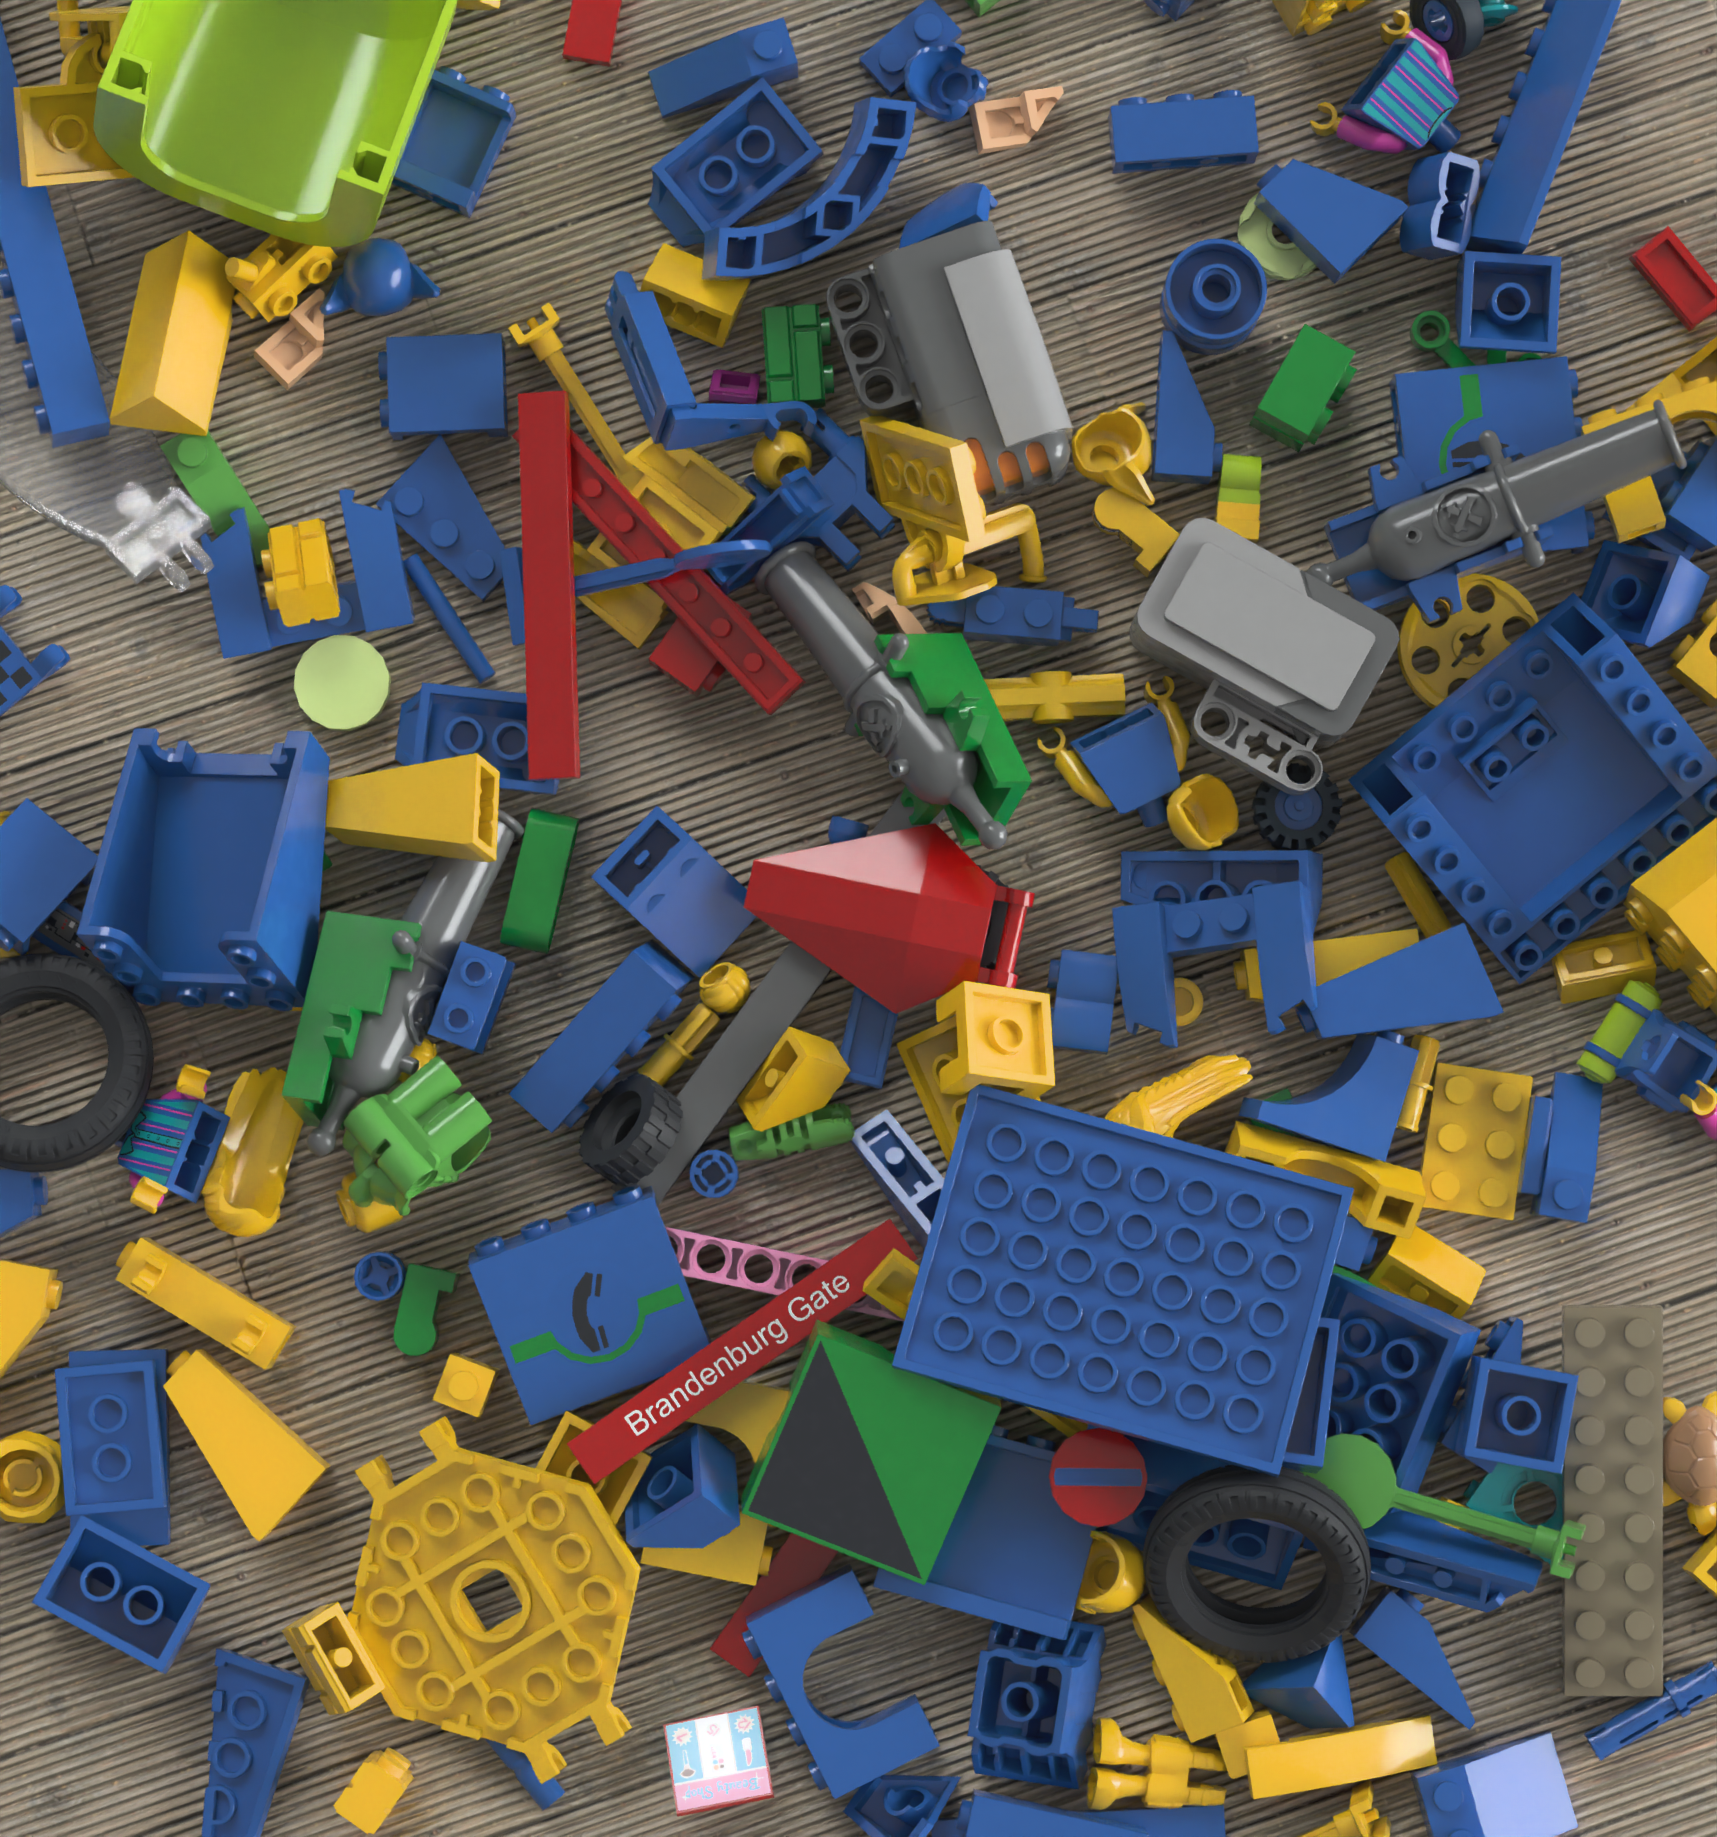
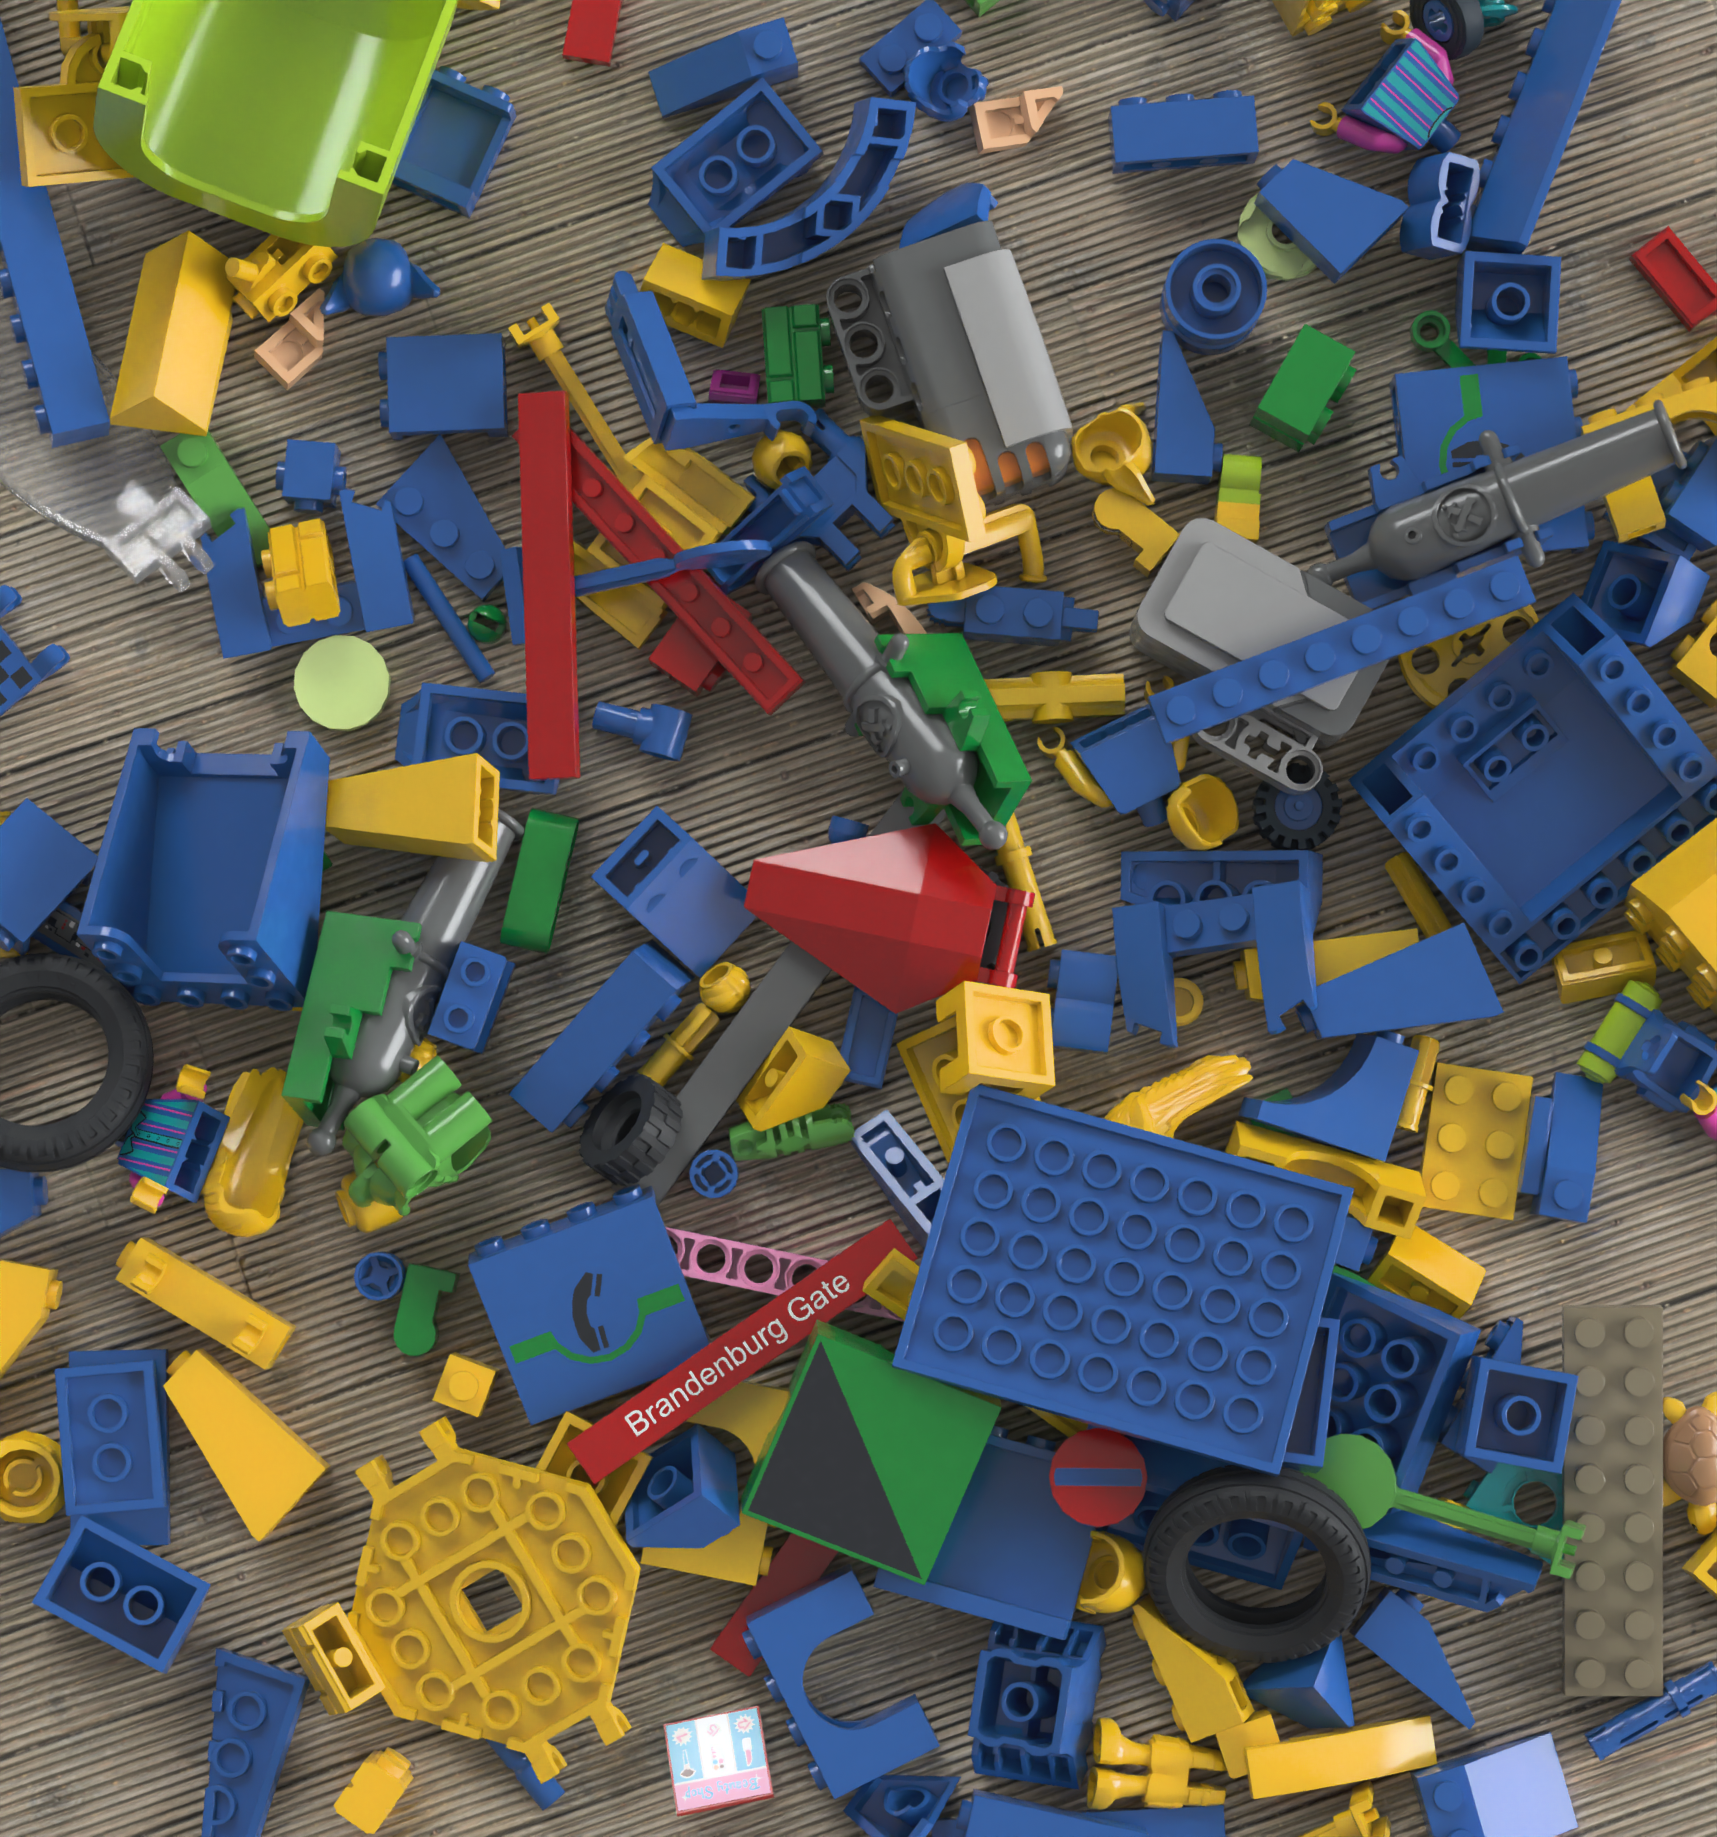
(311, 475): none -> blue brick
(482, 633): none -> green hinge
(656, 730): none -> blue pin
(1020, 876): none -> yellow pin
(1341, 650): none -> blue plate

